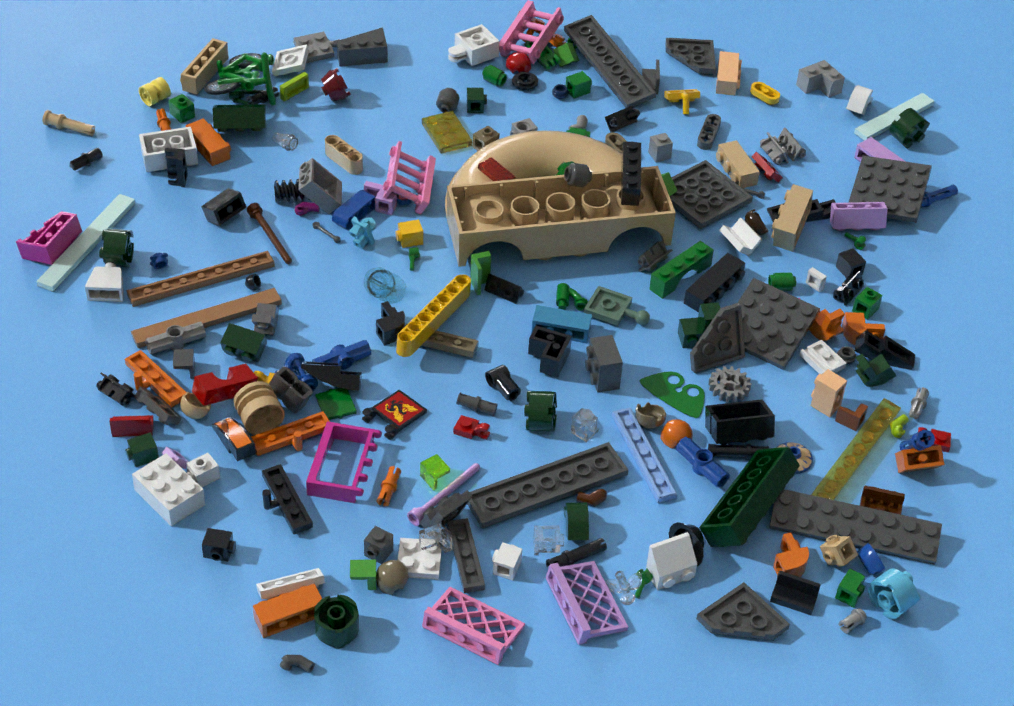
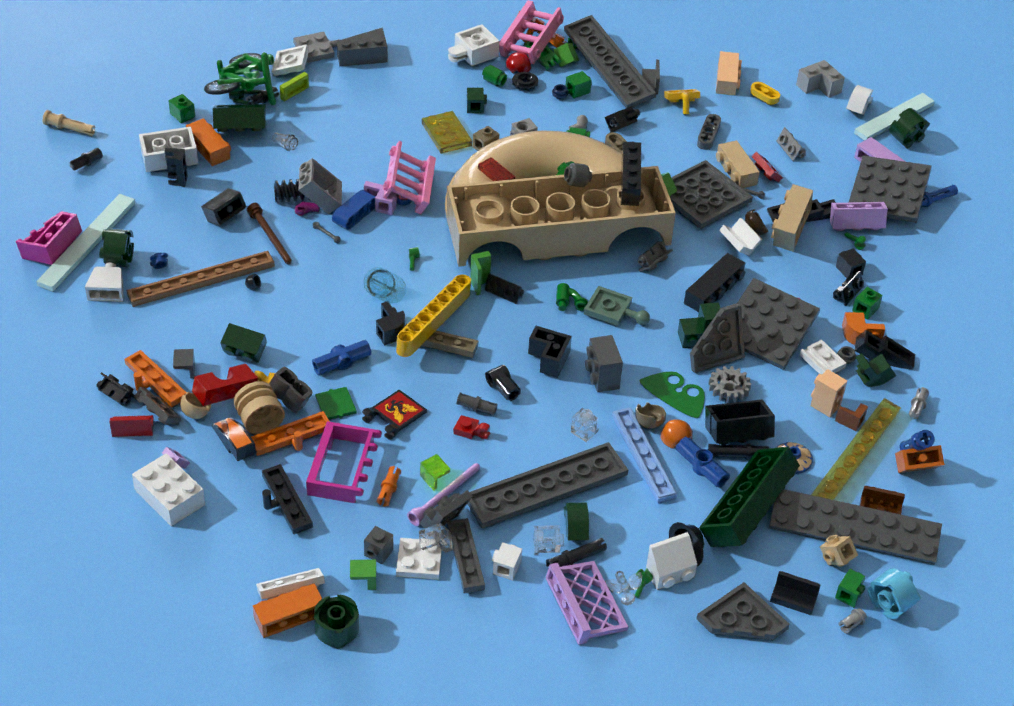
(142, 449): dark green brick -> none
(154, 91): light yellow wheel -> none
(163, 122): orange axle -> none
(175, 337): light grey piece -> none
(203, 470): white brick -> none
(204, 66): tan brick -> none
(211, 315): medium nougat tile -> none
(218, 544): black brick -> none
(265, 318): flat silver brick -> none
(294, 363): blue piece -> none
(298, 660): dark grey arm -> none
(333, 374): black slope -> none
(334, 85): dark red cone -> none
(344, 154): tan beam -> none
(362, 231): medium azure hips -> none
(391, 576): dark tan hair -> none
(409, 233): yellow brick -> none
(447, 100): dark grey head -> none
(465, 634): bright pink fence -> none
(541, 410): dark green brick -> none
(563, 321): dark azure brick -> none
(594, 498): reddish brown arm -> none
(660, 147): light grey brick -> none
(667, 277): green arch -> none
(694, 53): dark grey plate -> none
(772, 144): light grey hinge -> none
(782, 281): green brick -> none
(793, 558): orange brick -> none
(816, 279): white tile -> none
(827, 324): orange brick -> none
(870, 559): blue hat -> none
(897, 425): lime arm -> none
(941, 438): red plate -> none

